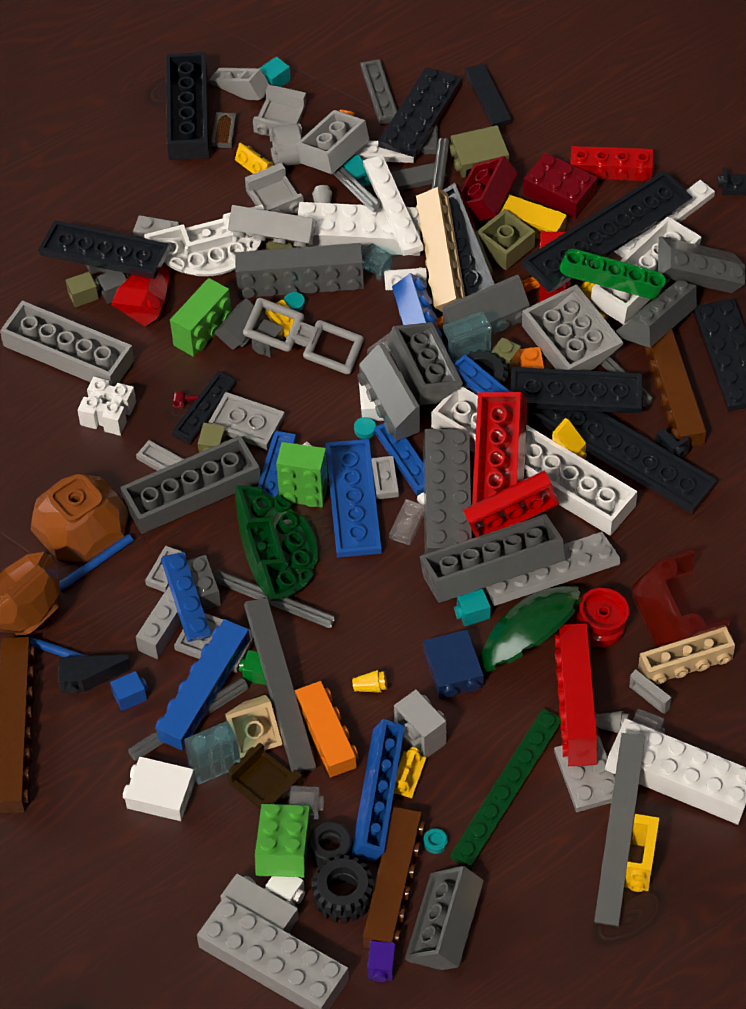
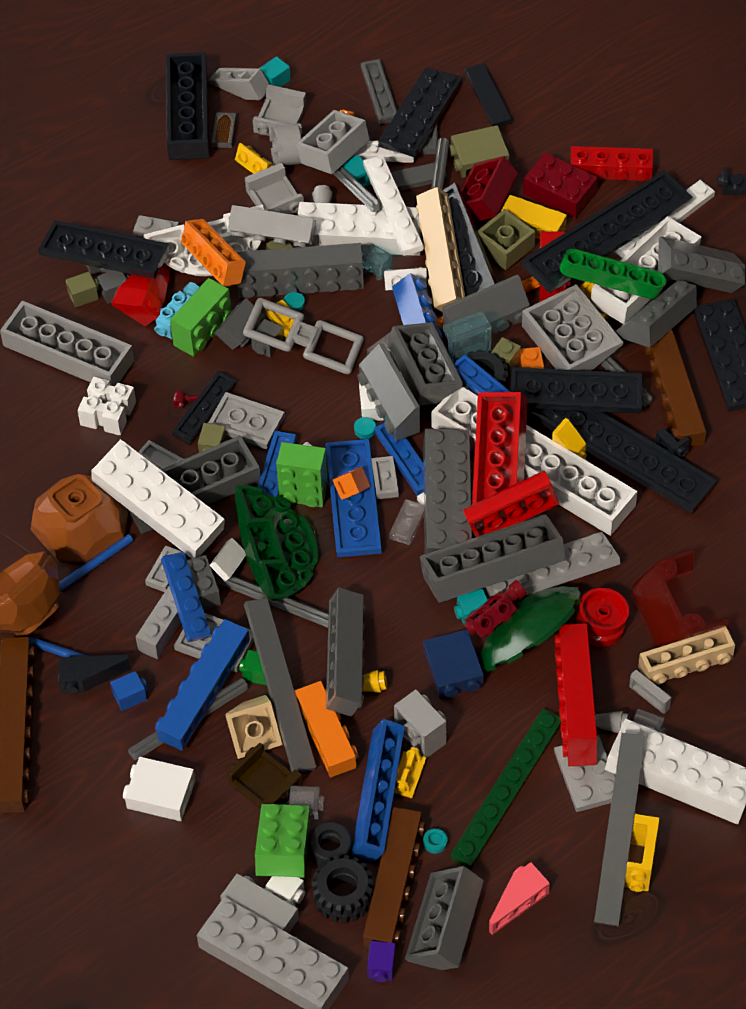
(157, 499): none -> white brick
(163, 325): none -> medium azure brick
(212, 752): clear light blue brick -> none
(213, 252): none -> orange brick
(228, 559): none -> white tile
(345, 652): none -> dark grey brick
(351, 483): none -> orange panel
(494, 614): none -> dark red brick
(523, 891): none -> coral slope

